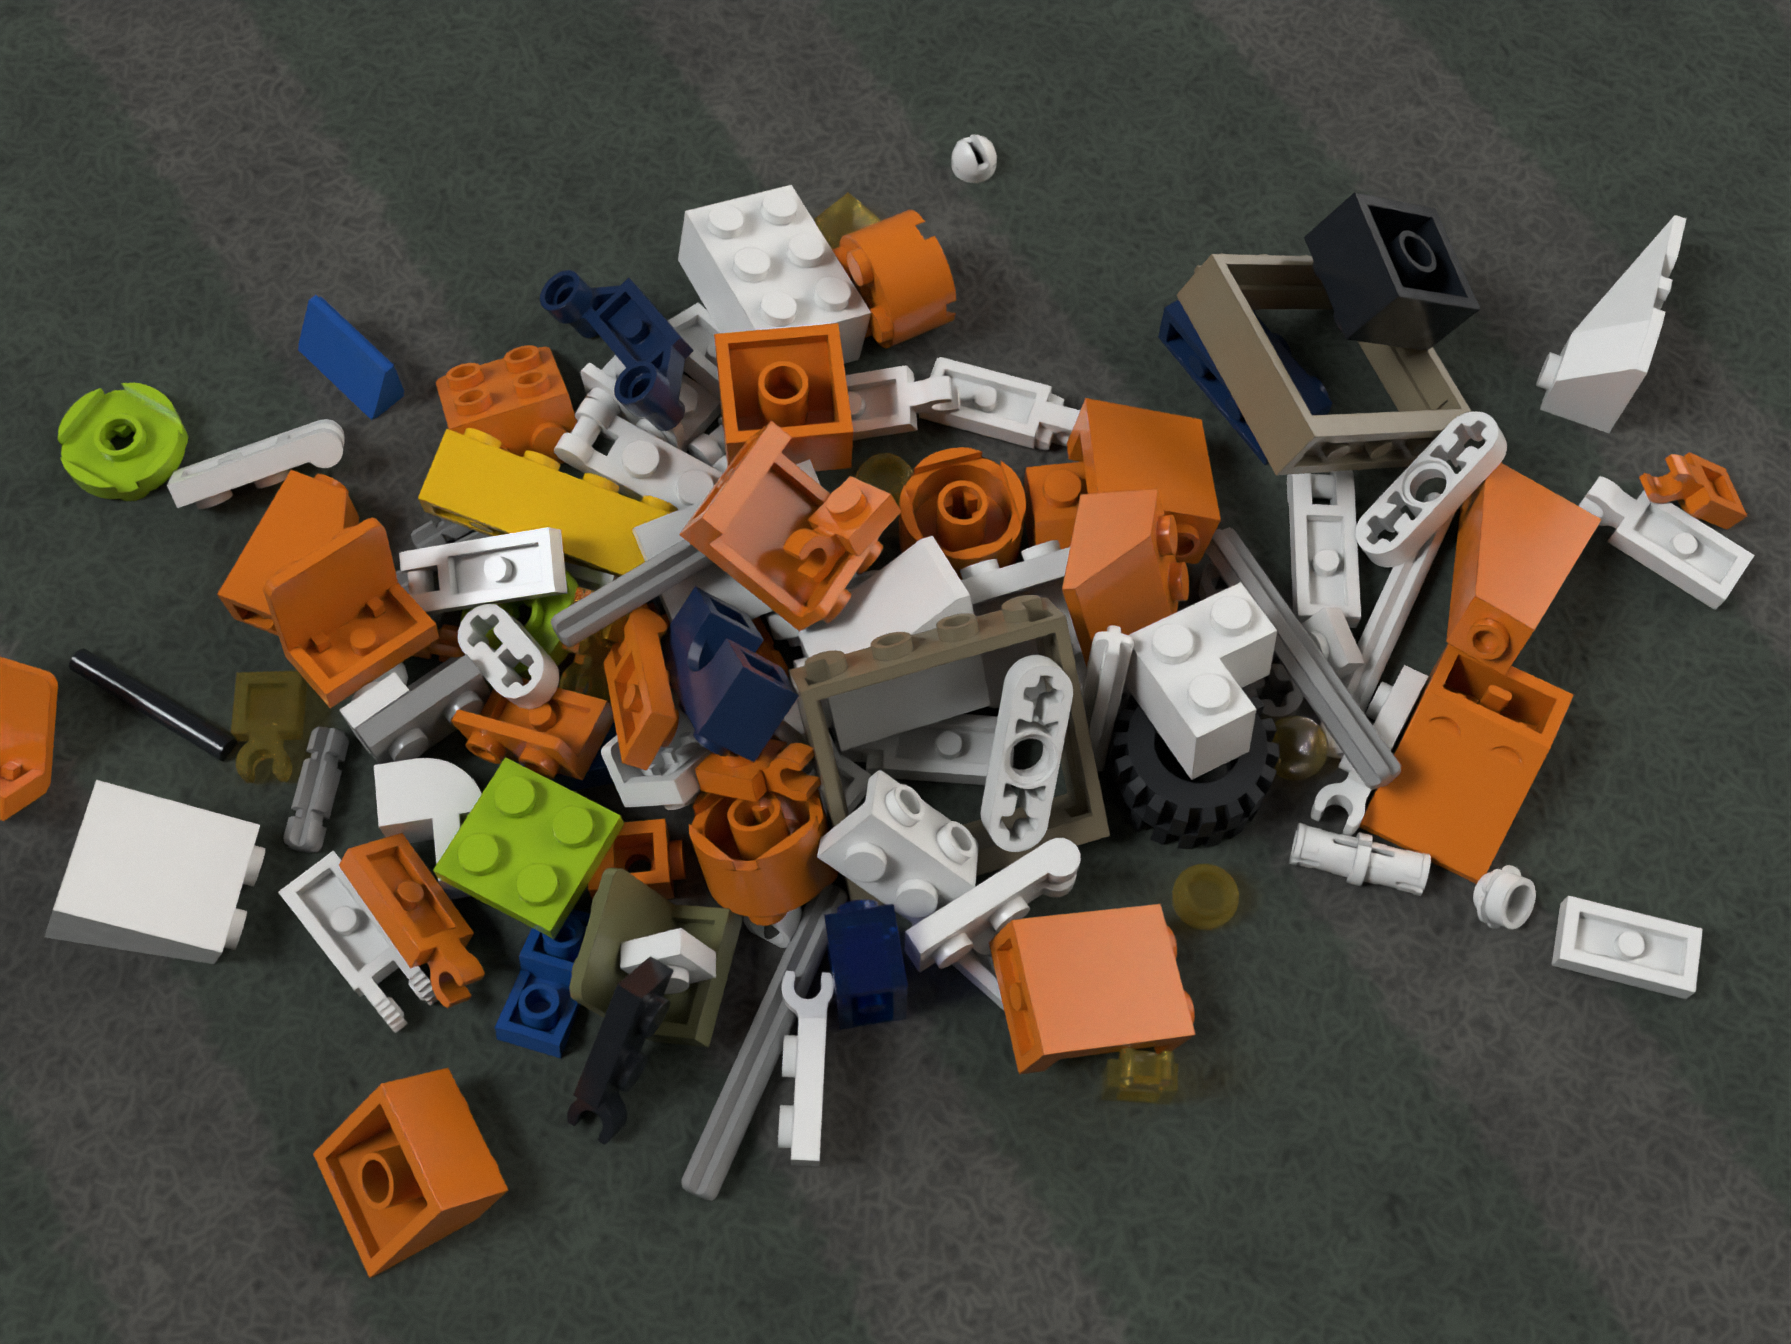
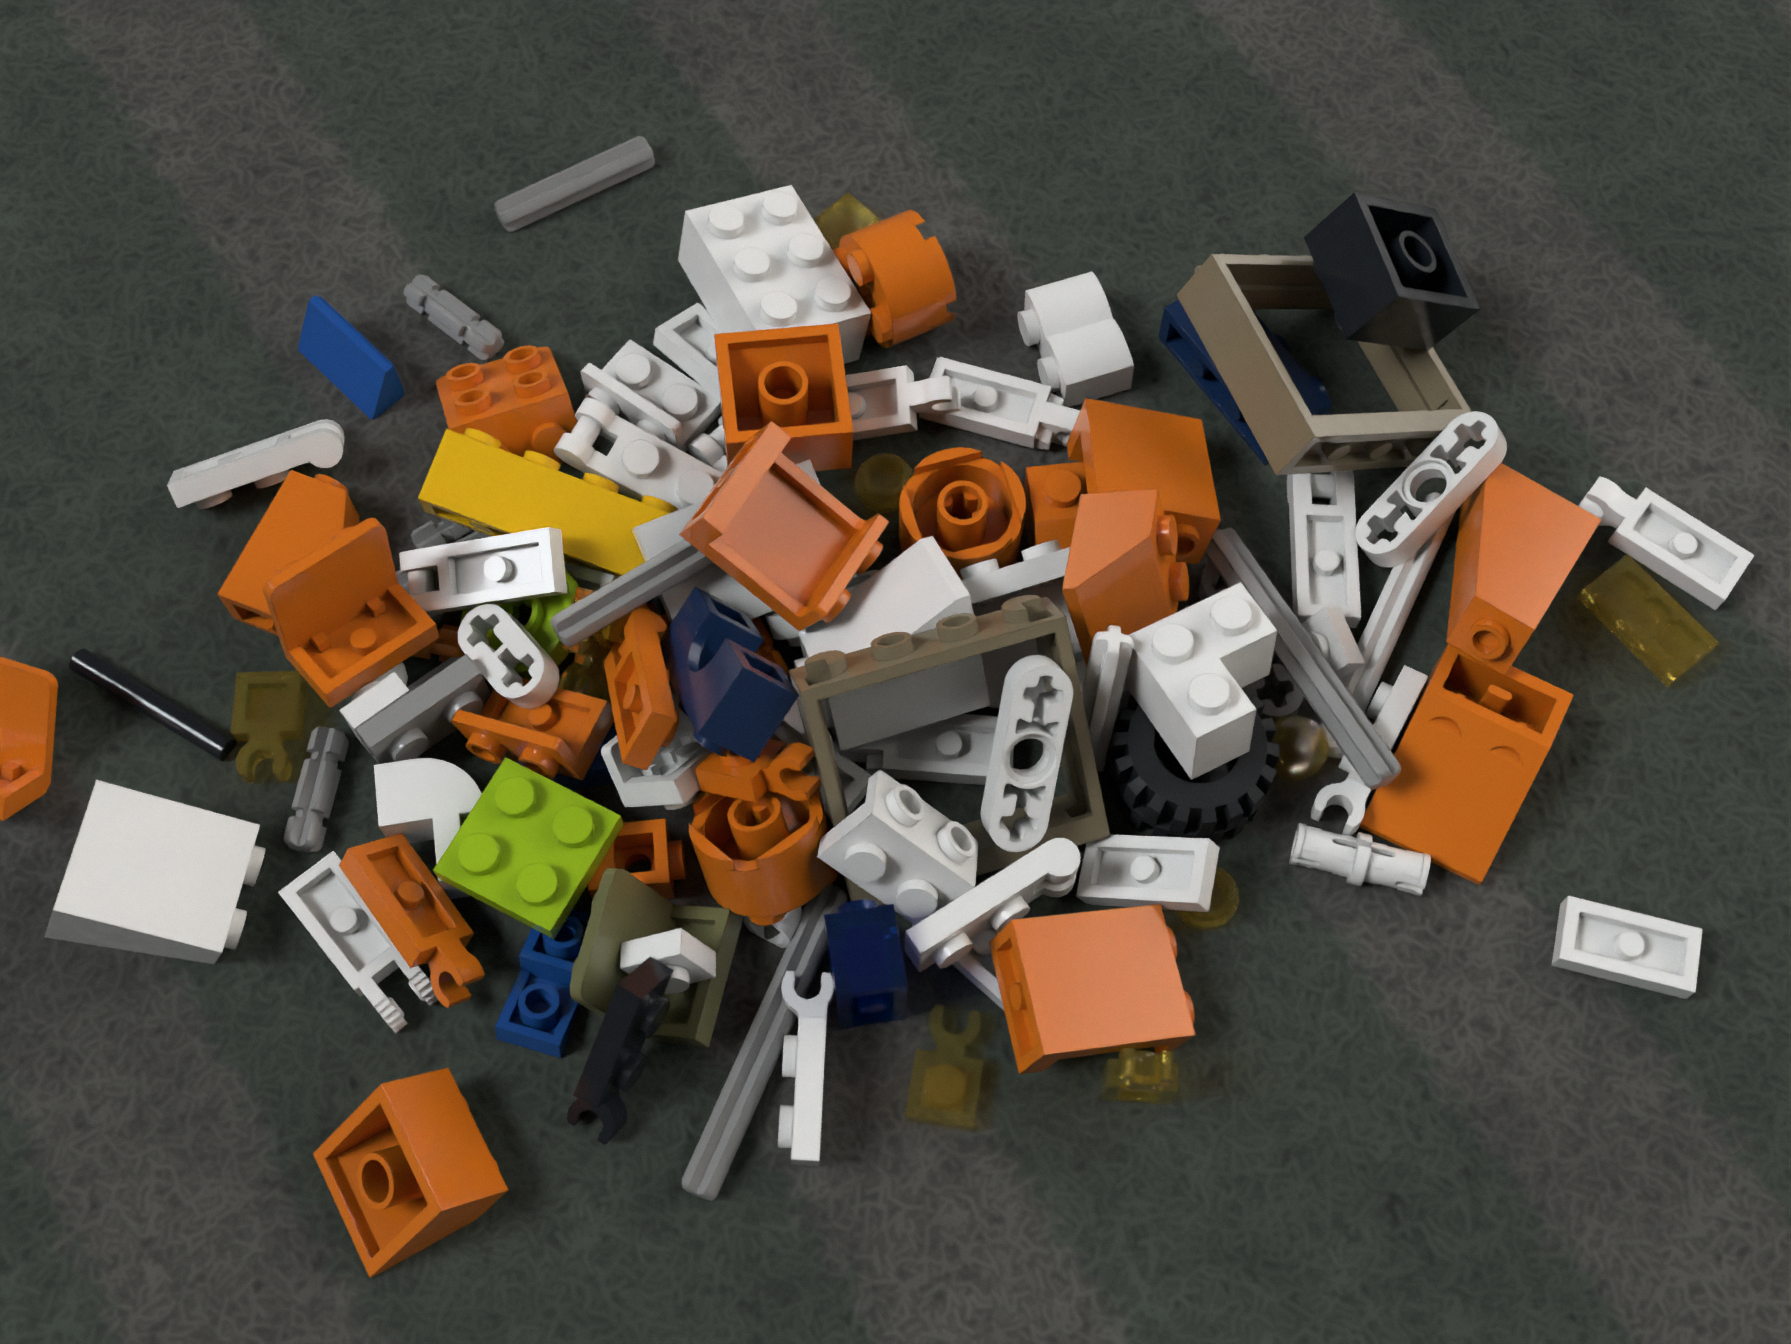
(132, 470): lime plate -> none
(453, 317): none -> light grey axle
(574, 184): none -> light grey axle
(636, 335): dark blue plate -> none
(843, 523): orange plate -> none
(944, 1081): none -> clear yellow plate
(965, 162): white hinge -> none
(1077, 339): none -> white brick
(1149, 872): none -> white plate
(1504, 898): white plate -> none
(1615, 341): white wedge -> none
(1647, 620): none -> clear yellow plate
(1700, 489): orange plate -> none

